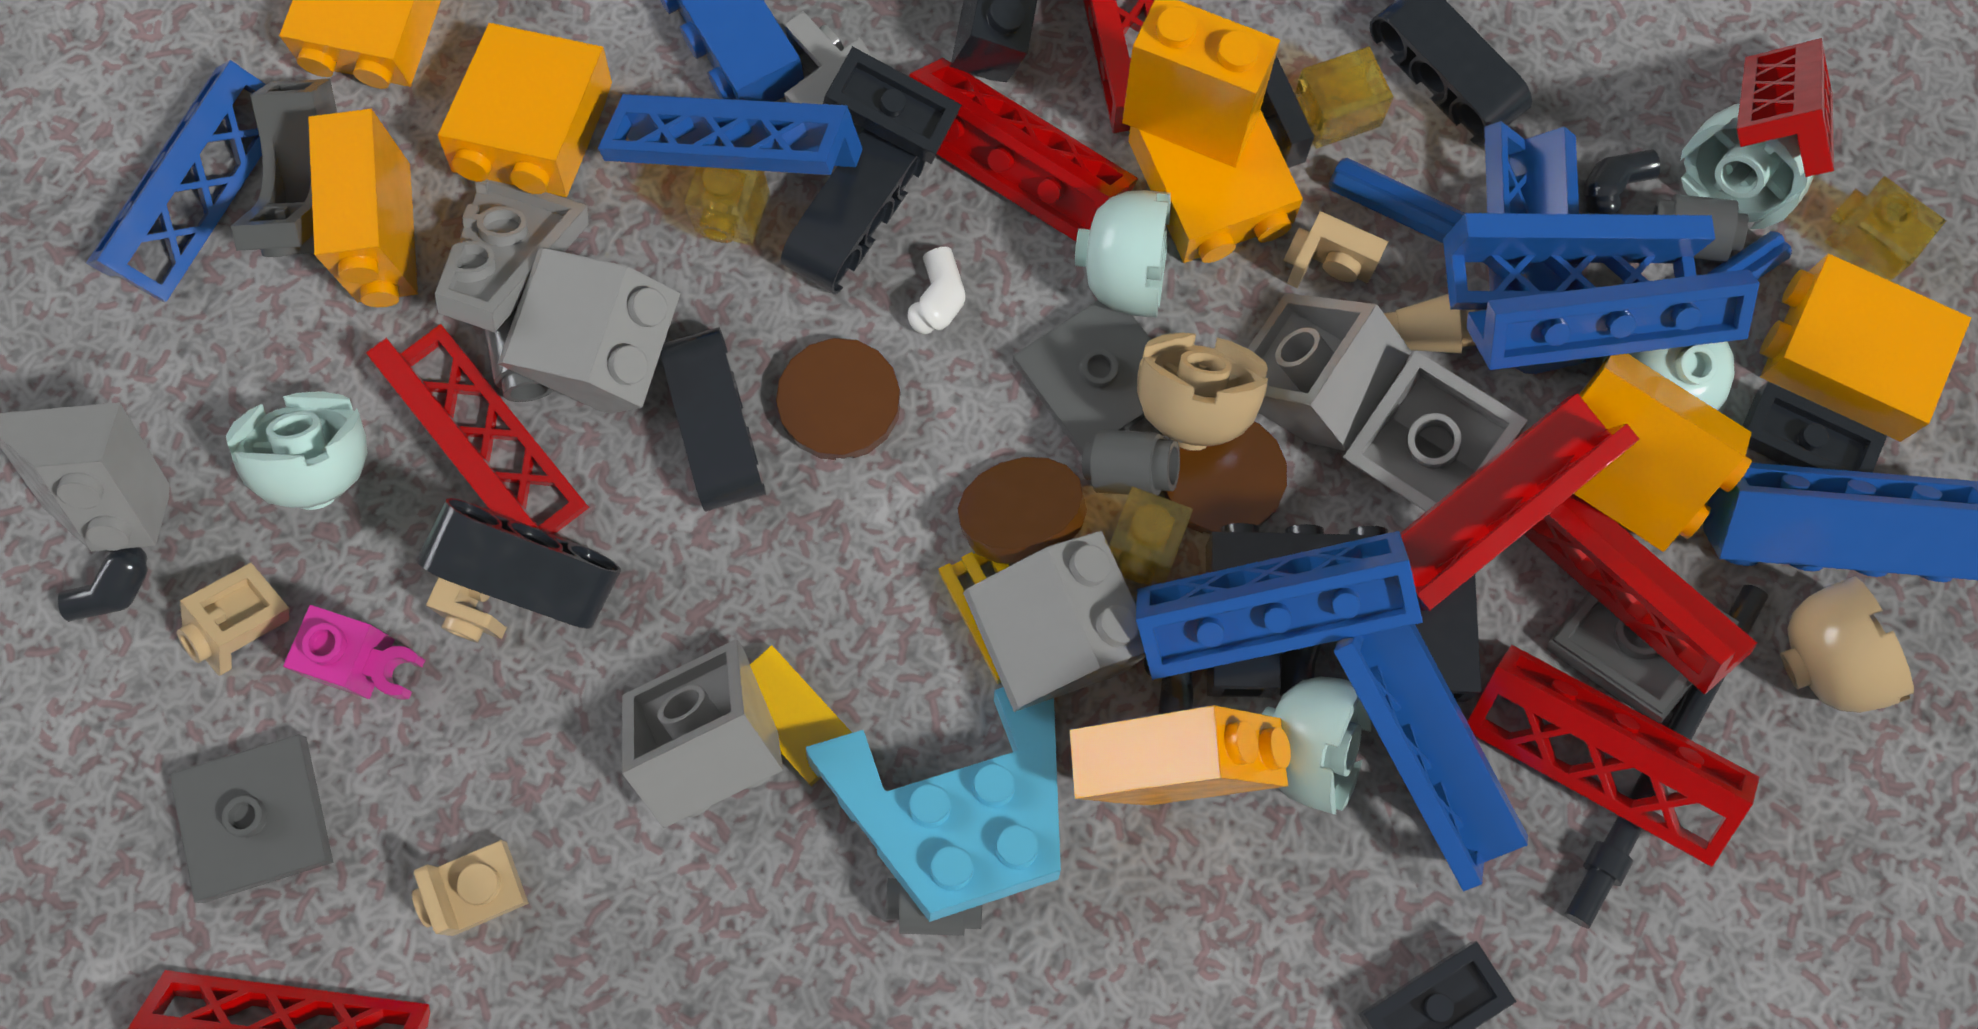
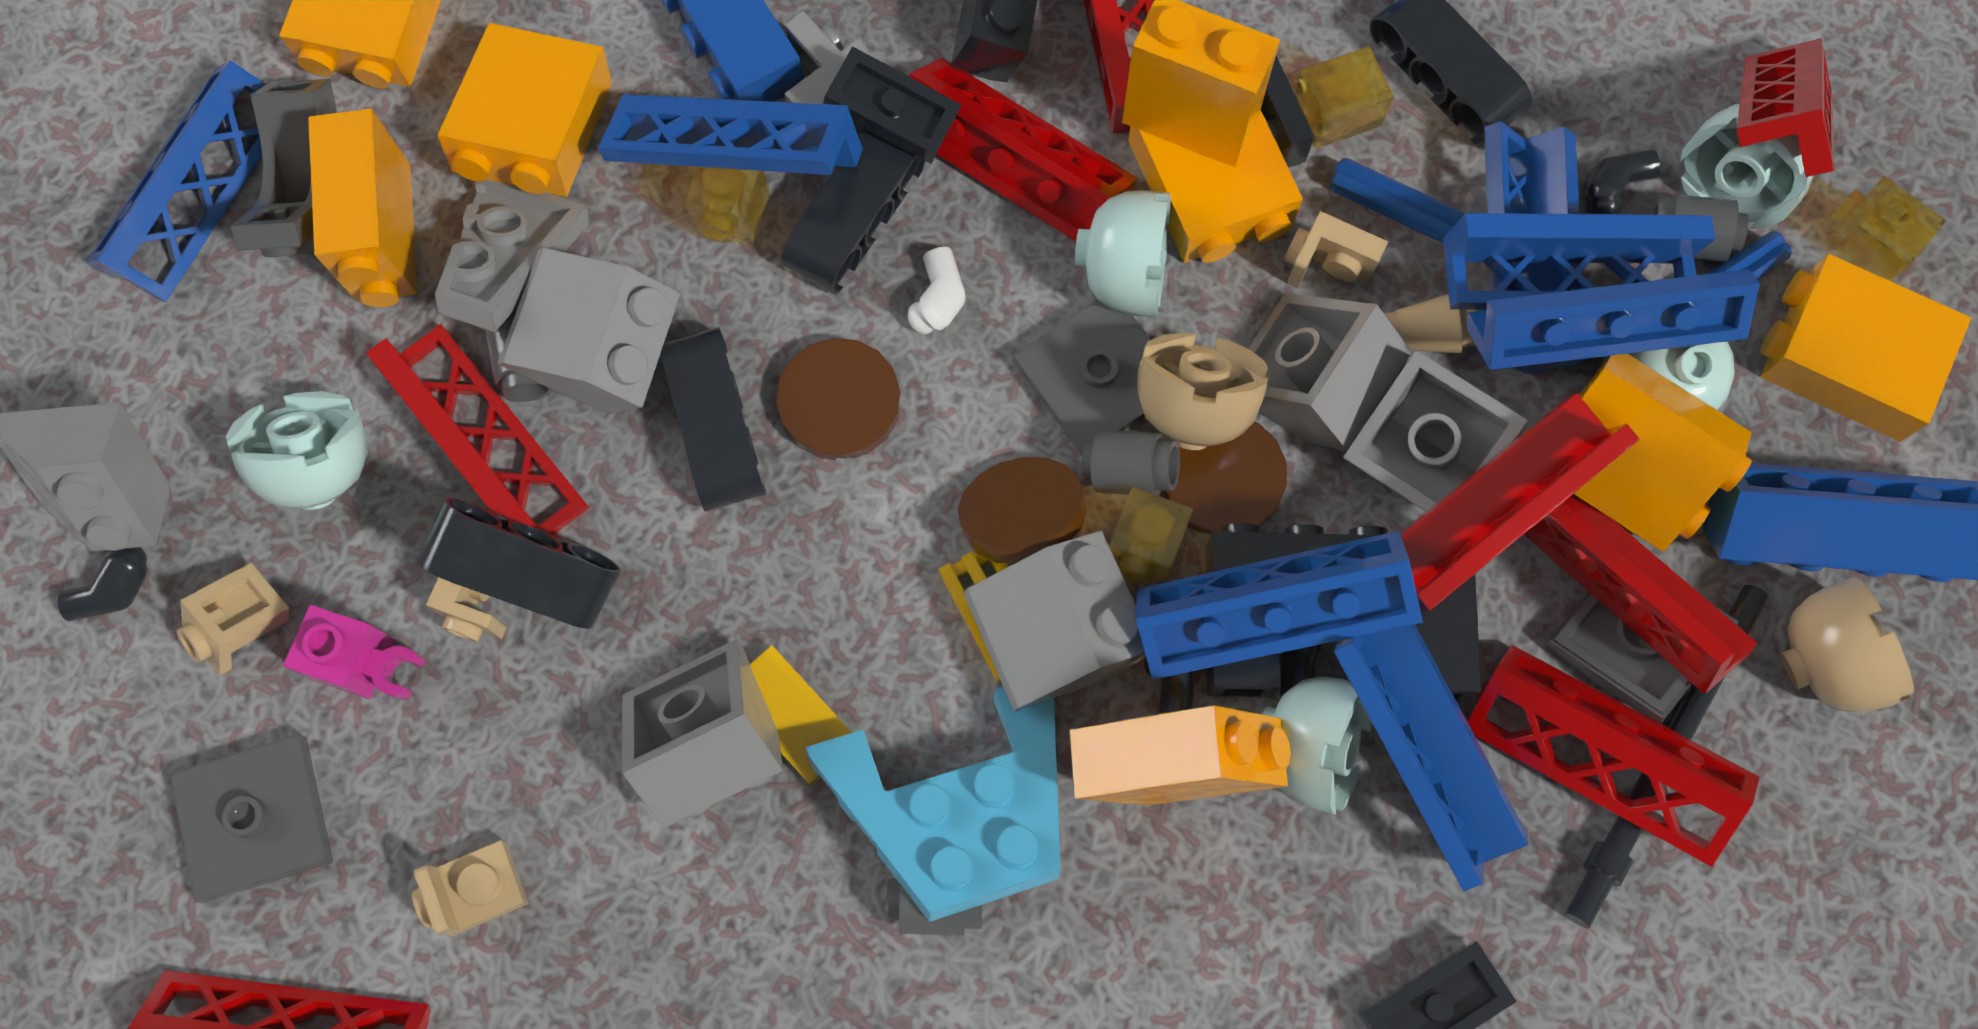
(1808, 434): black plate -> none

